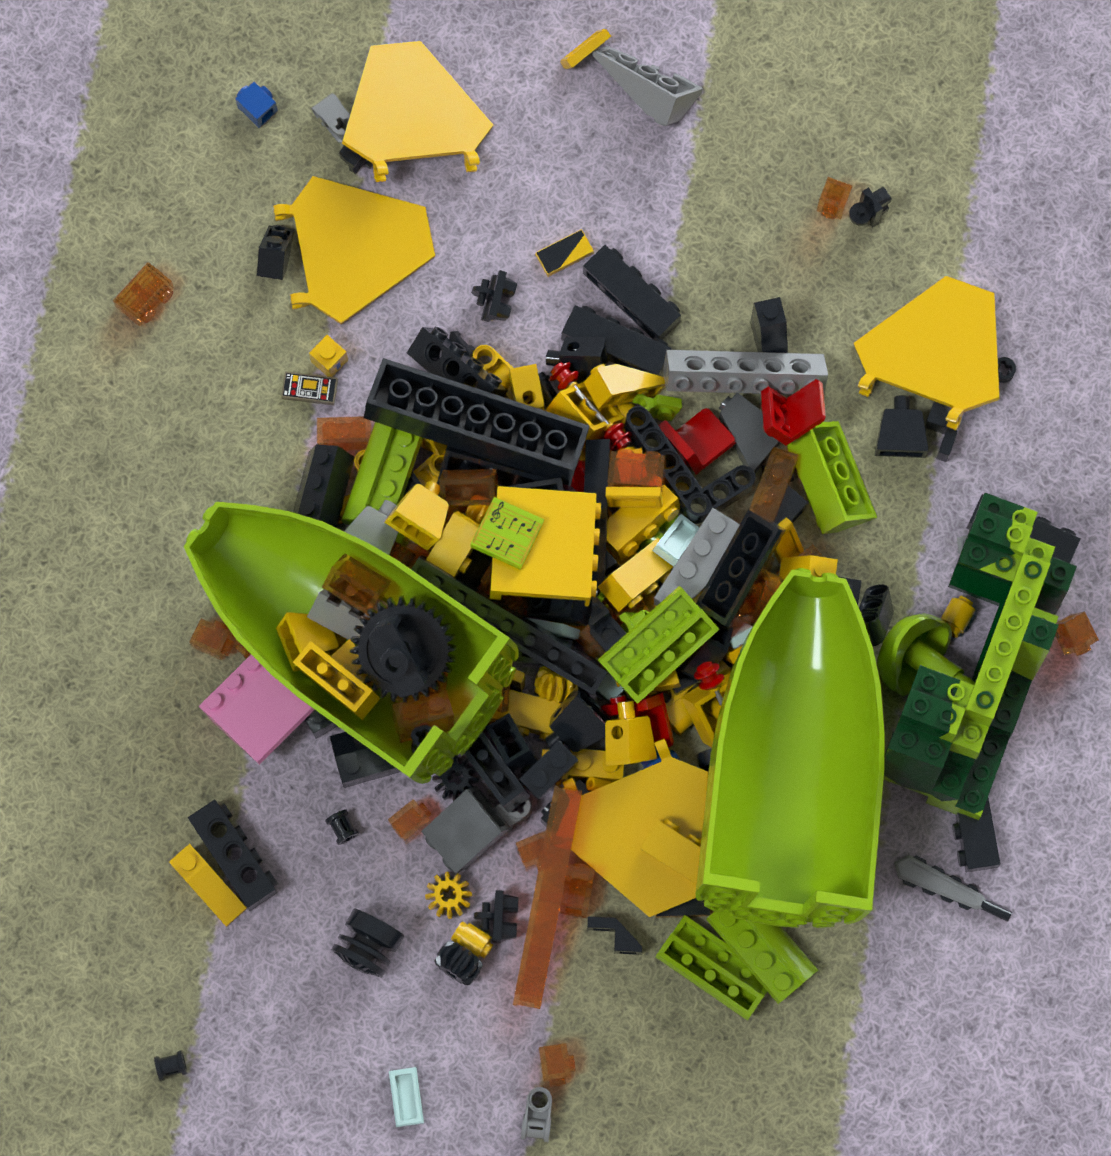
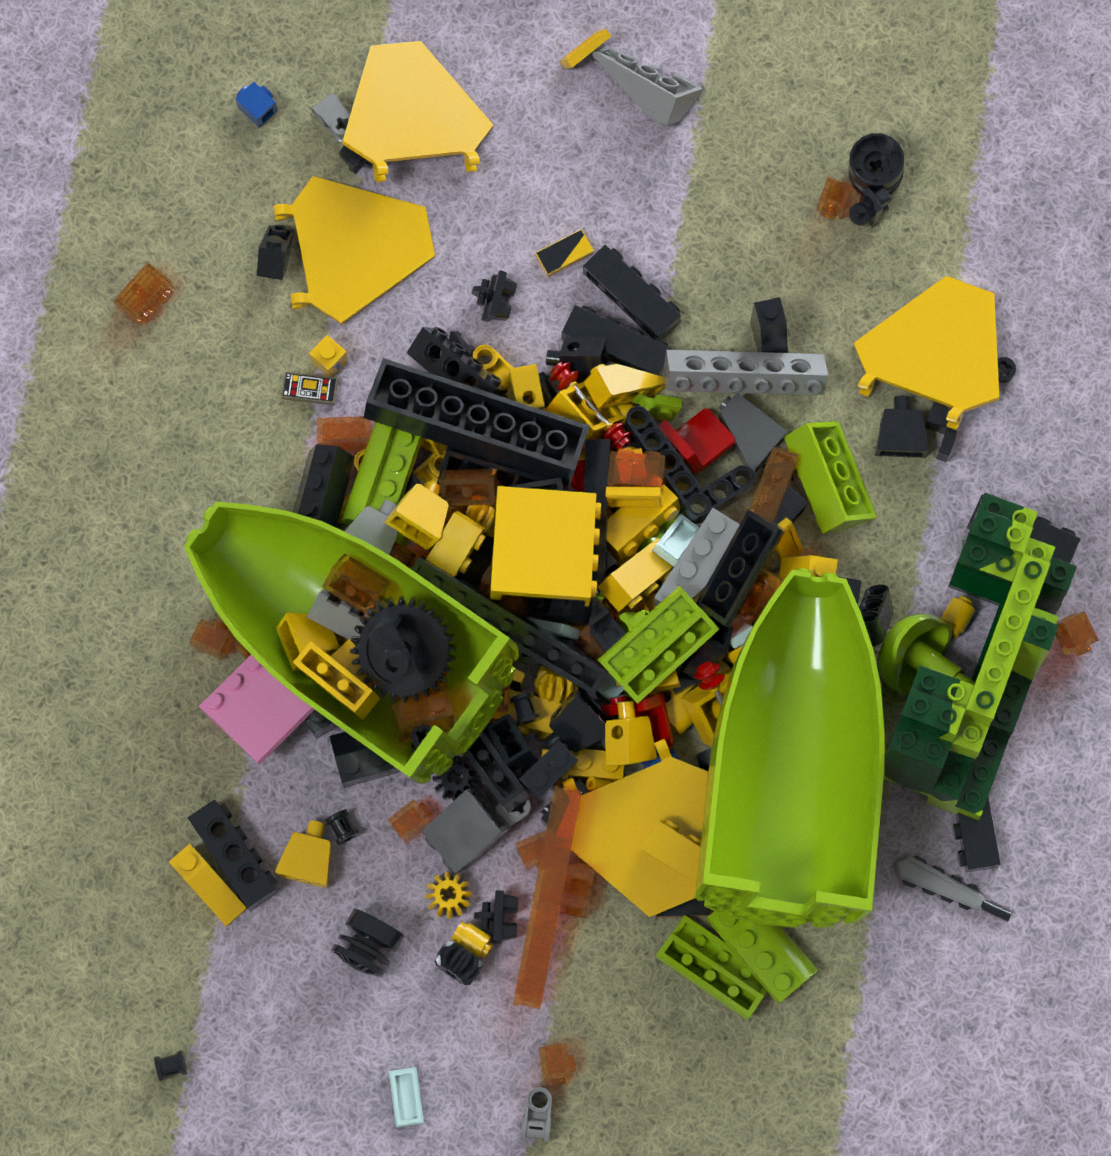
(307, 857): none -> yellow torso
(507, 533): lime tile -> none
(524, 708): none -> black bush
(623, 941): black slope -> none
(792, 416): red bracket -> none
(873, 152): none -> black wheel

